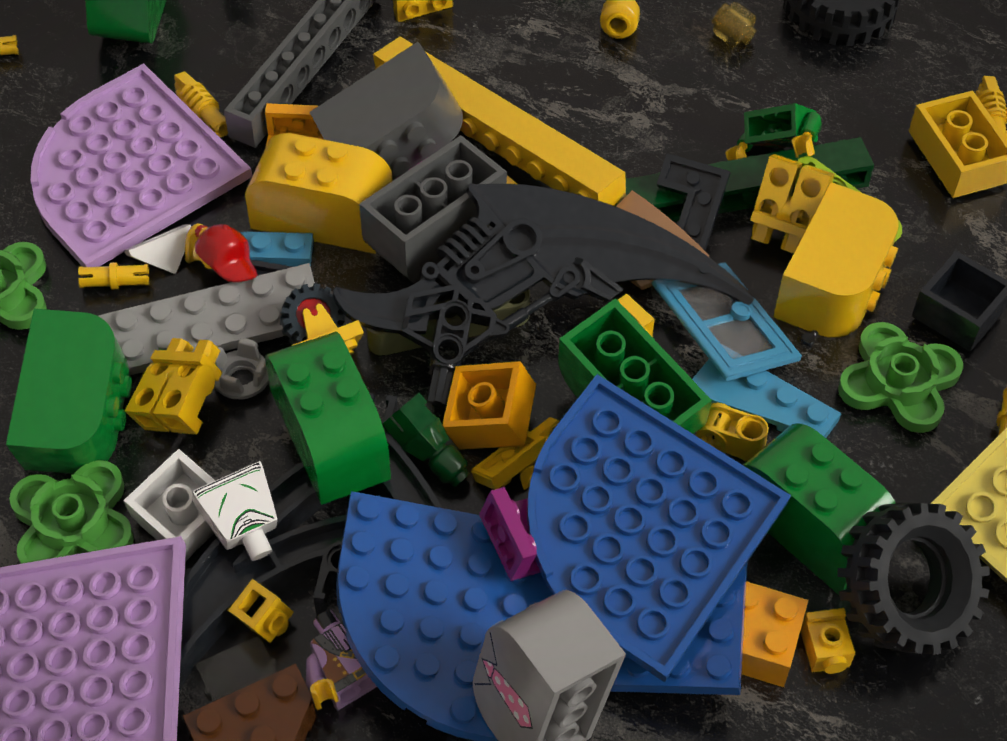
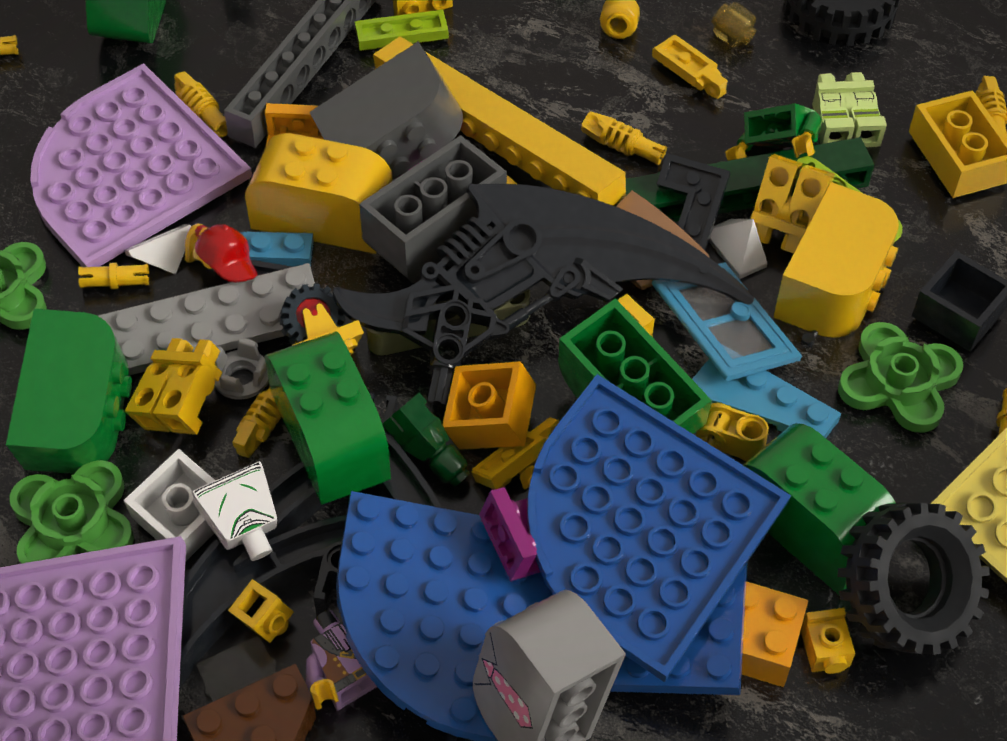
(256, 424): none -> yellow hinge
(412, 27): none -> lime plate
(622, 137): none -> yellow hinge
(691, 65): none -> yellow hinge
(739, 246): none -> white slope
(848, 109): none -> yellowish green hips

